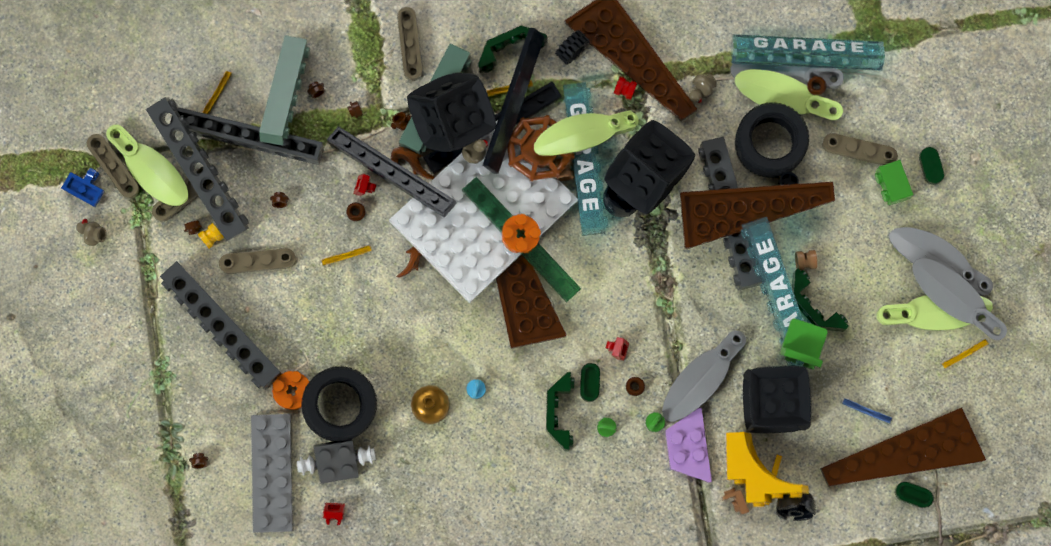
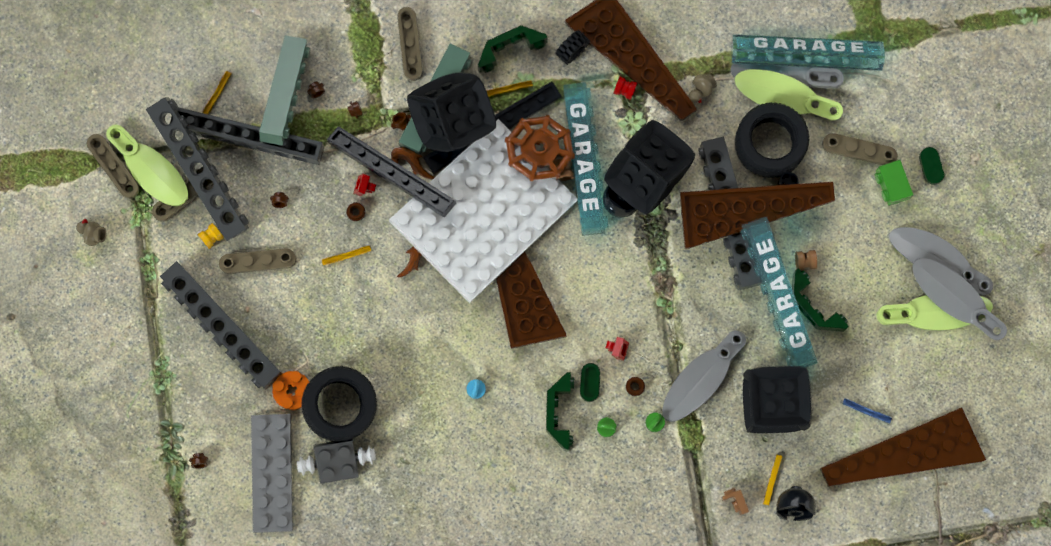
(84, 188): blue plate -> none
(192, 227): reddish brown plate -> none
(333, 511): red tile -> none
(430, 404): pearl gold cylinder -> none
(475, 151): dark tan animal -> none
(513, 101): black tile -> none
(521, 244): orange plate -> none
(538, 257): clear green tile -> none
(583, 132): yellowish green plant -> none
(688, 447): lavender wing -> none
(747, 469): yellow arch -> none
(803, 343): bright green bracket -> none
(820, 81): reddish brown plate -> none
(914, 494): dark green tile -> none
(964, 354): yellow piece -> none

